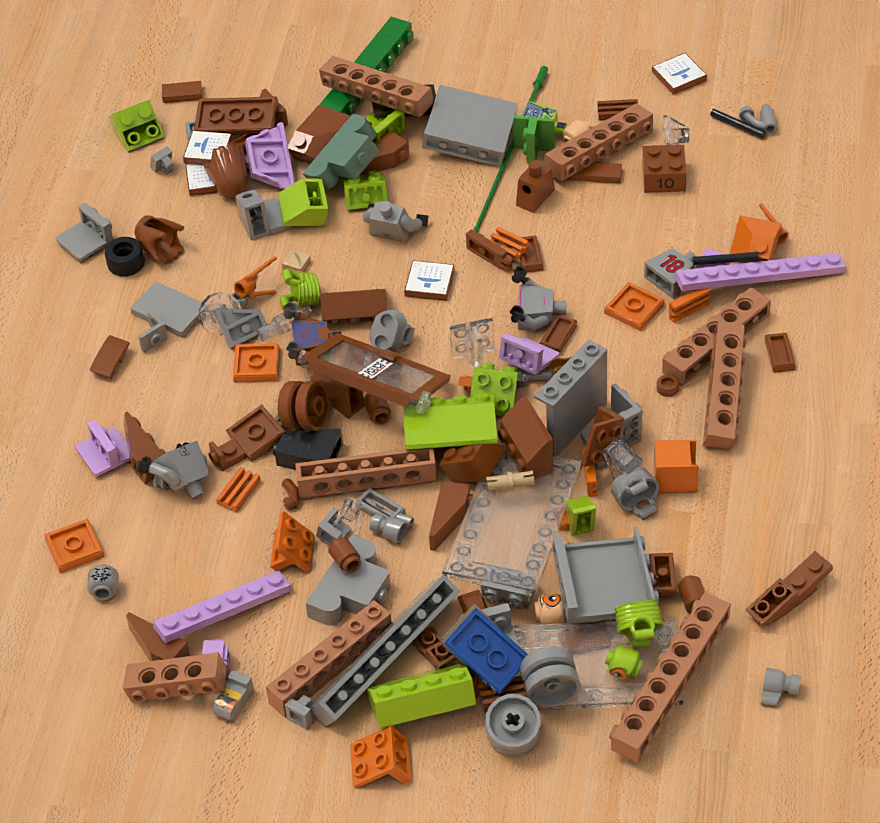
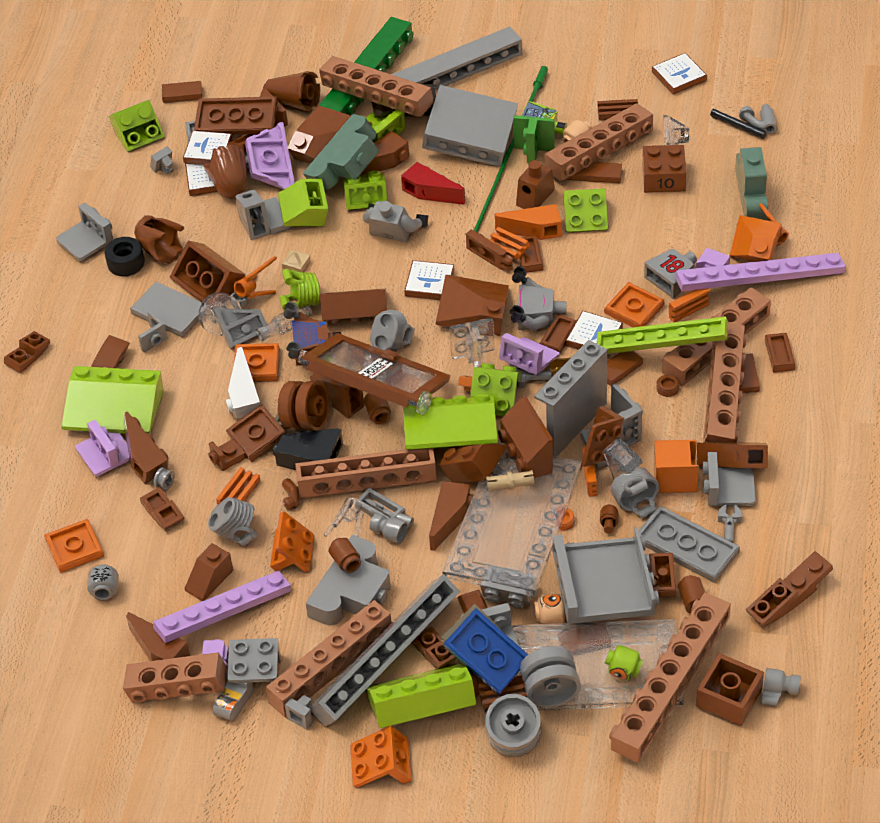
(29, 350): none -> dark orange slope
(109, 393): none -> lime slope
(161, 508): none -> dark orange slope
(179, 467): light grey torso -> none
(204, 271): none -> dark orange slope
(209, 572): none -> dark orange slope
(231, 517): none -> light grey piece
(241, 389): none -> white slope
(253, 660): none -> light grey bracket
(296, 90): none -> dark orange cone
(327, 532): light grey panel -> none
(429, 185): none -> red slope
(465, 59): none -> light grey brick
(471, 300): none -> dark orange slope
(537, 221): none -> orange slope
(580, 515): lime slope -> none
(585, 210): none -> lime bracket
(587, 328): none -> white tile
(608, 517): none -> dark orange cylinder
(622, 365): none -> dark orange tile
(635, 615): lime piece -> none
(664, 335): none -> lime plate
(690, 543): none -> light grey tile
(725, 258): black bar -> none
(728, 484): none -> light grey bracket
(729, 521): none -> light grey bar
(729, 689): none -> dark orange brick
(734, 454): none -> dark orange slope
(750, 380): none -> dark orange tile
(752, 181): none -> sand green brick

